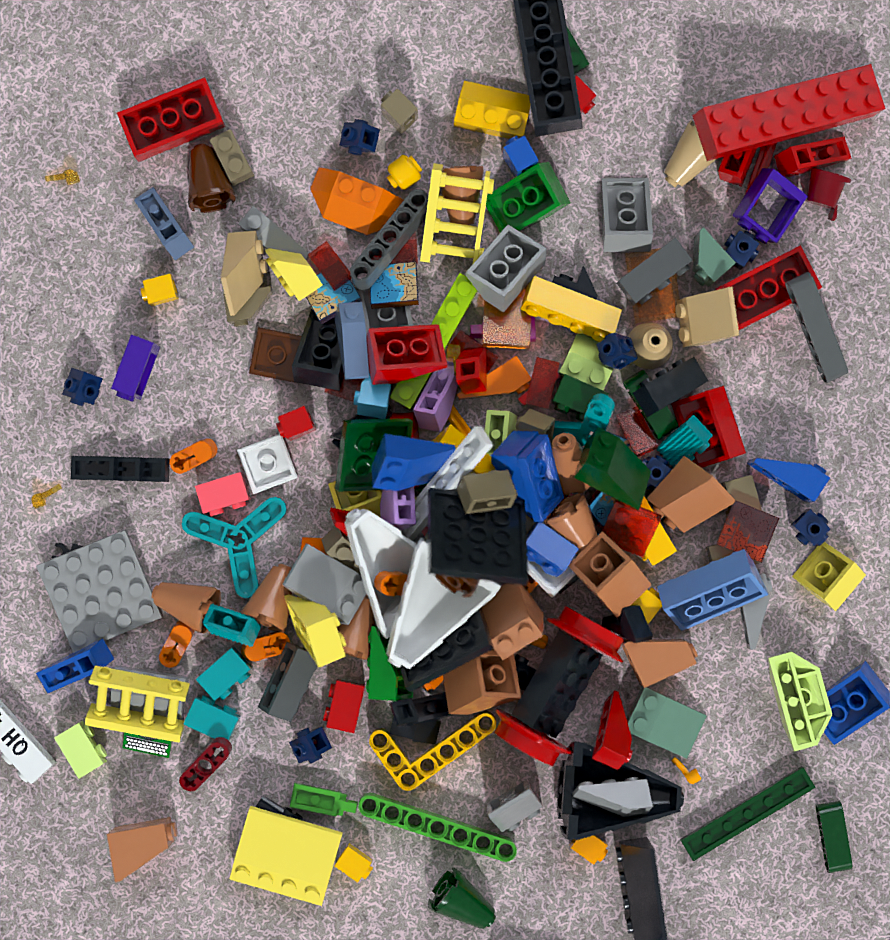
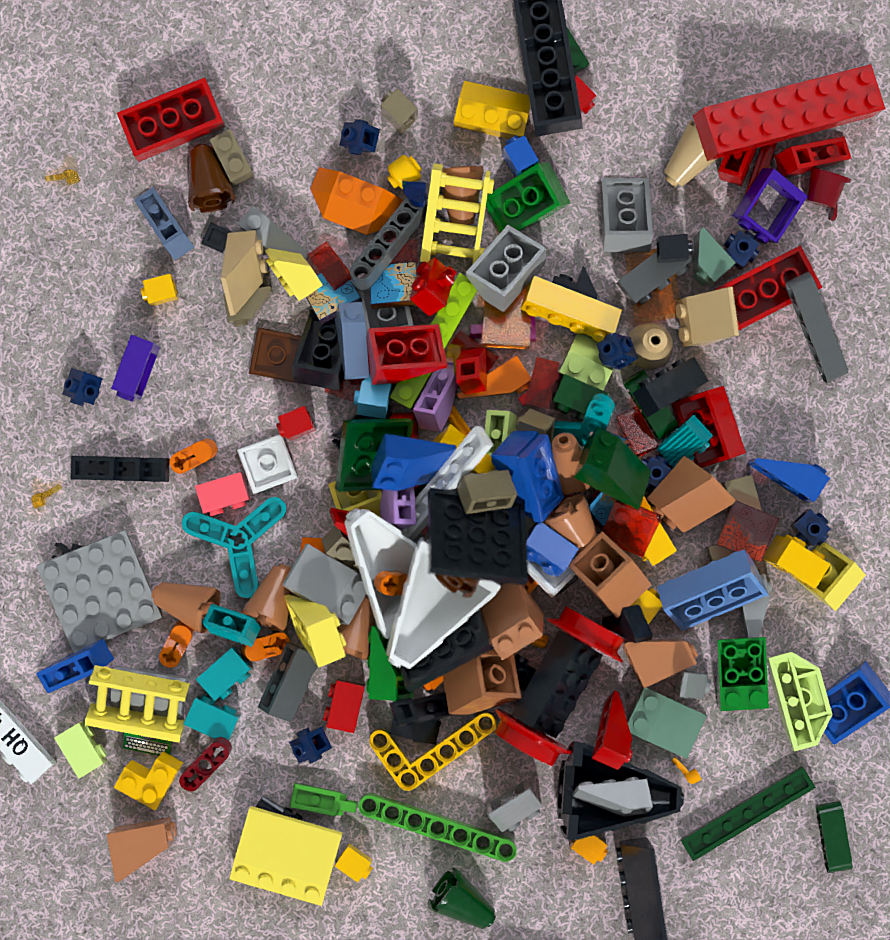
(149, 785): none -> yellow brick
(216, 237): none -> black tile
(415, 192): none -> clear blue tile
(432, 286): none -> red brick
(673, 248): none -> black brick
(691, 684): none -> light grey slope
(741, 674): none -> green slope
(792, 558): none -> yellow brick

